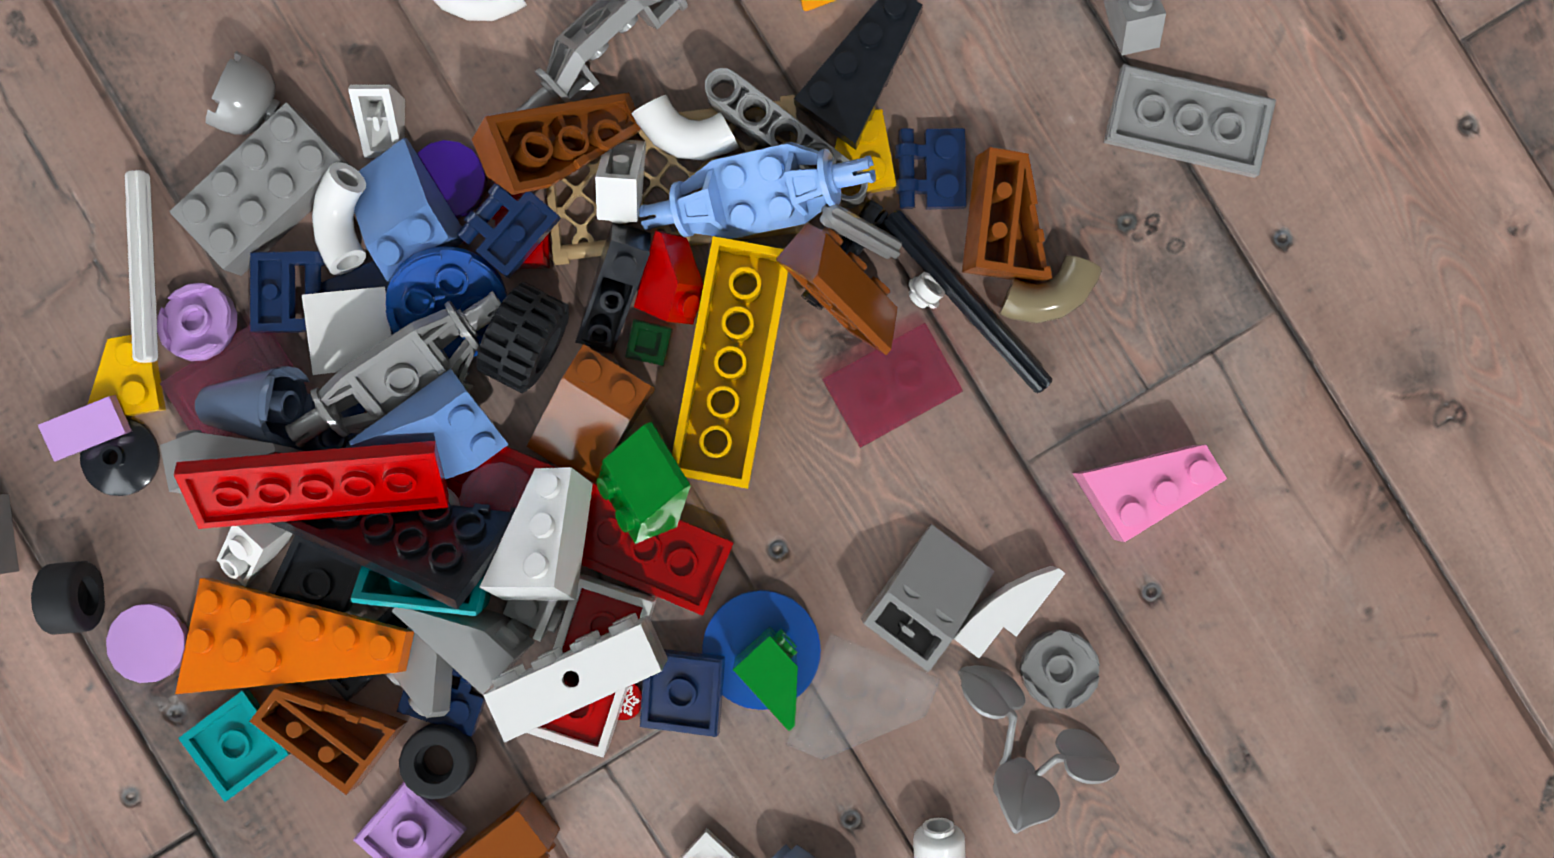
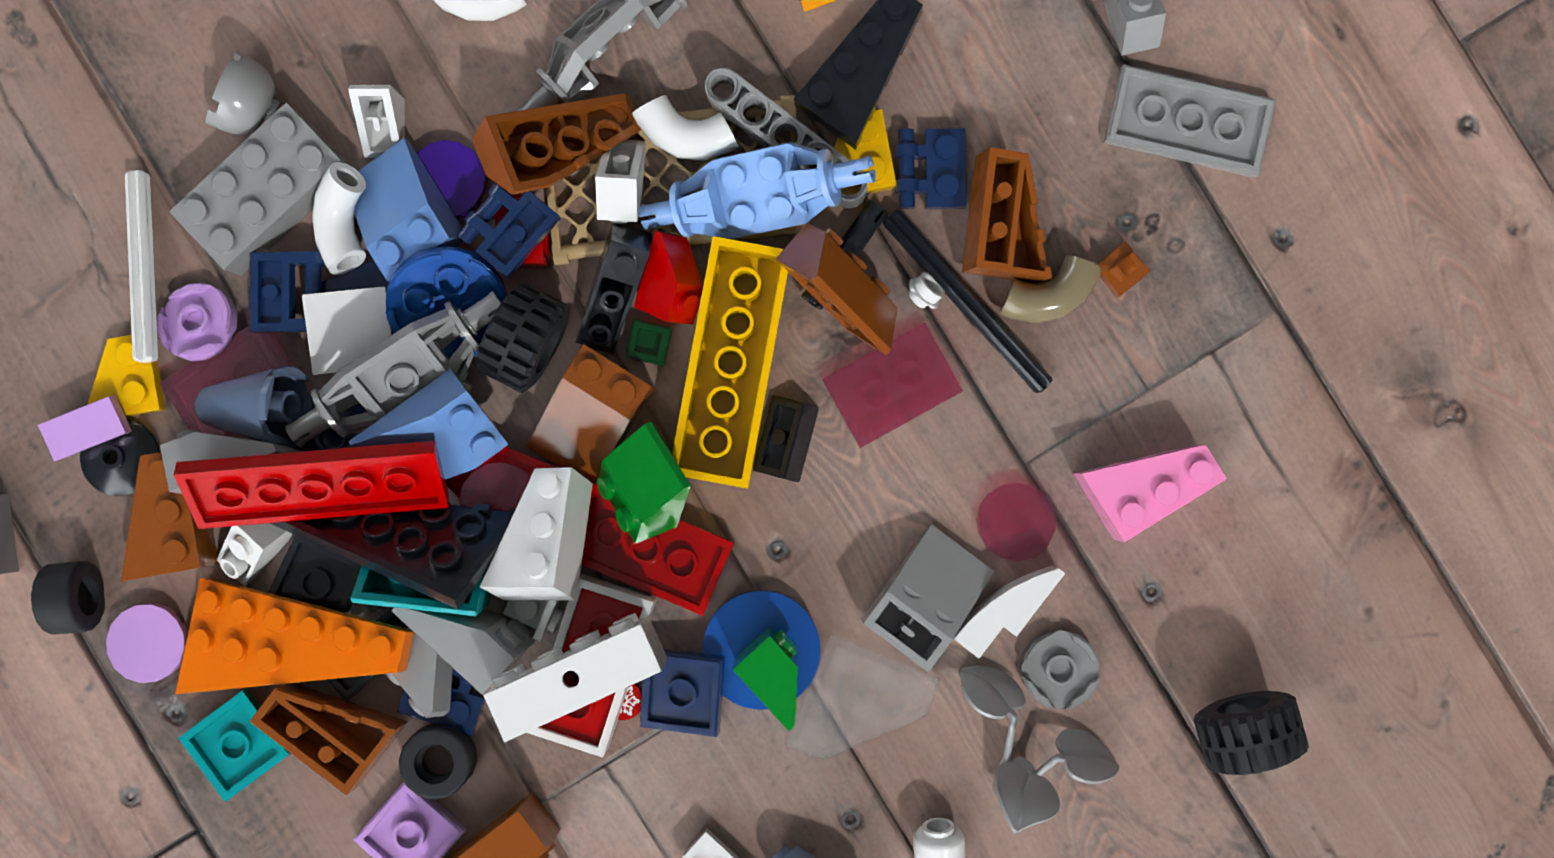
(162, 528): none -> dark orange wedge
(786, 438): none -> black slope
(860, 231): light grey axle -> none
(1016, 521): none -> clear pink tile
(1122, 269): none -> dark orange tile
(1251, 733): none -> black tyre

